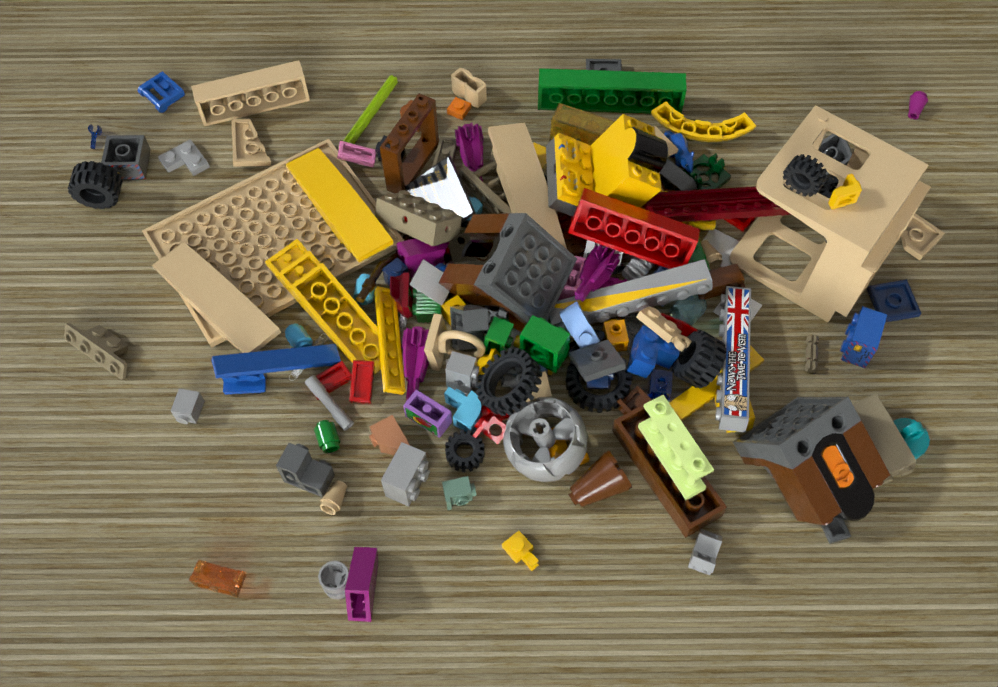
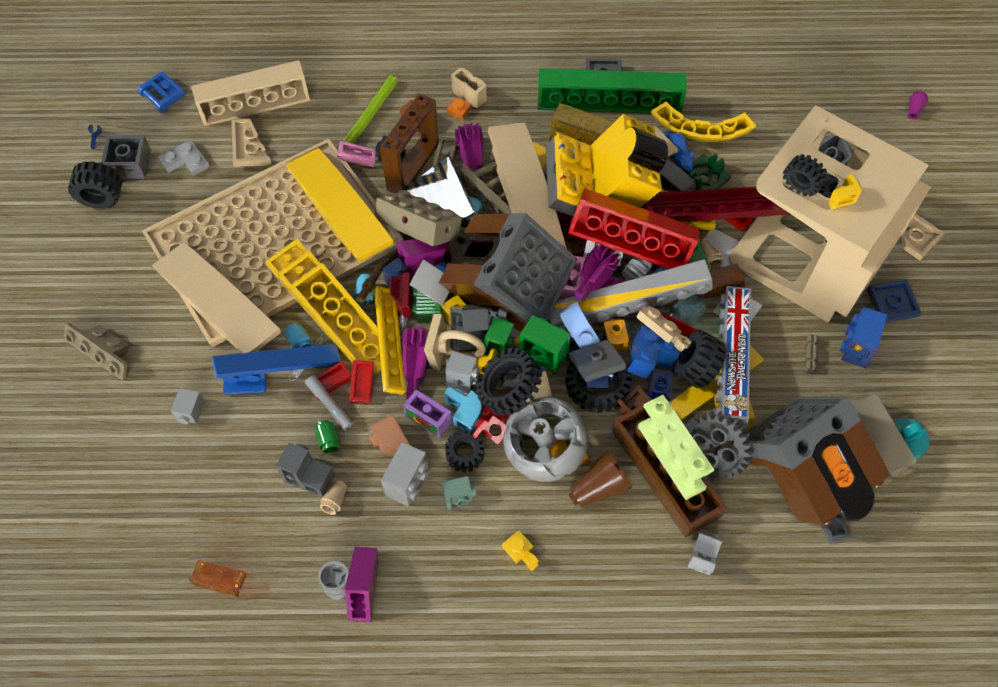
(706, 432): none -> dark grey gear

